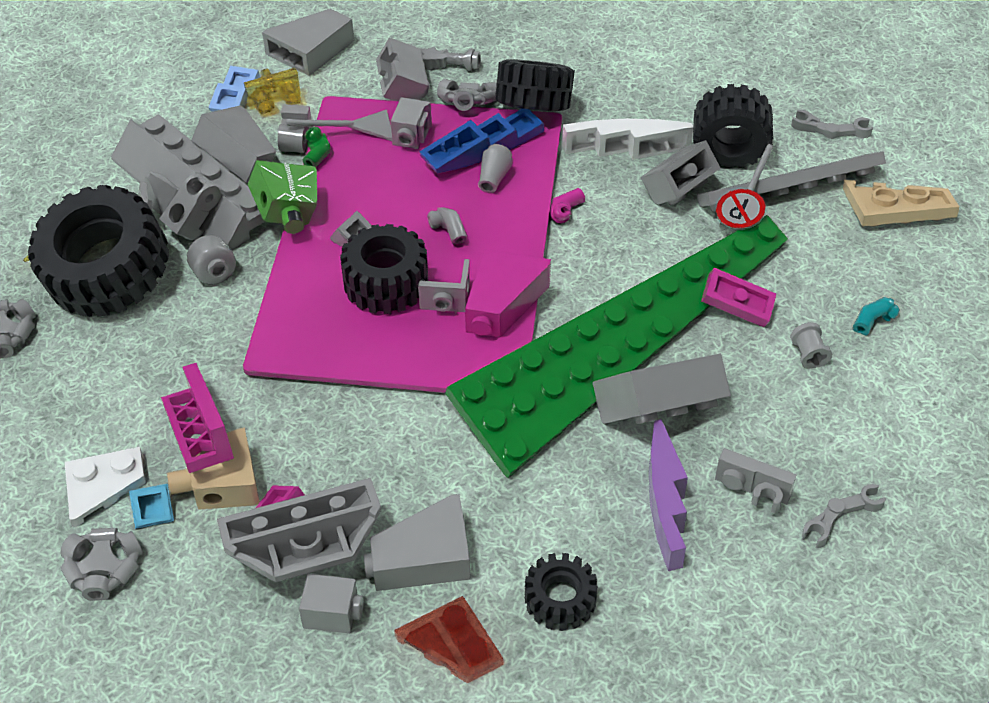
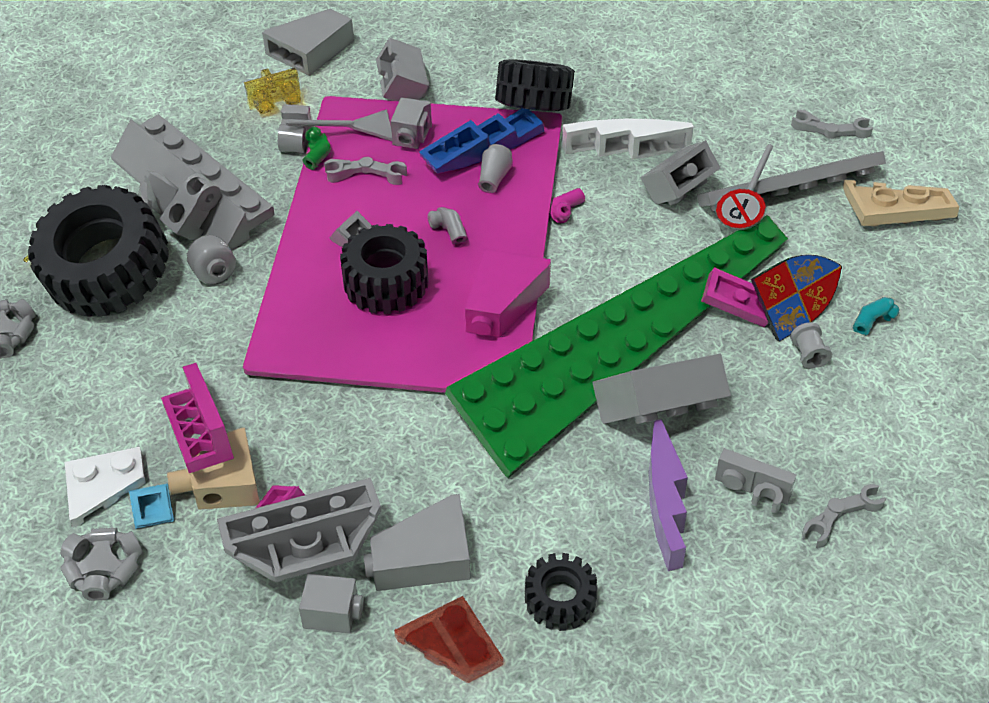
(232, 91): light blue slope -> none
(233, 140): light grey slope -> none
(284, 193): bright green torso -> none
(342, 169): none -> light grey piece
(435, 59): light grey piece -> none
(445, 295): light grey bracket -> none
(466, 94): light grey piece -> none
(734, 108): black tyre -> none
(796, 291): none -> shield

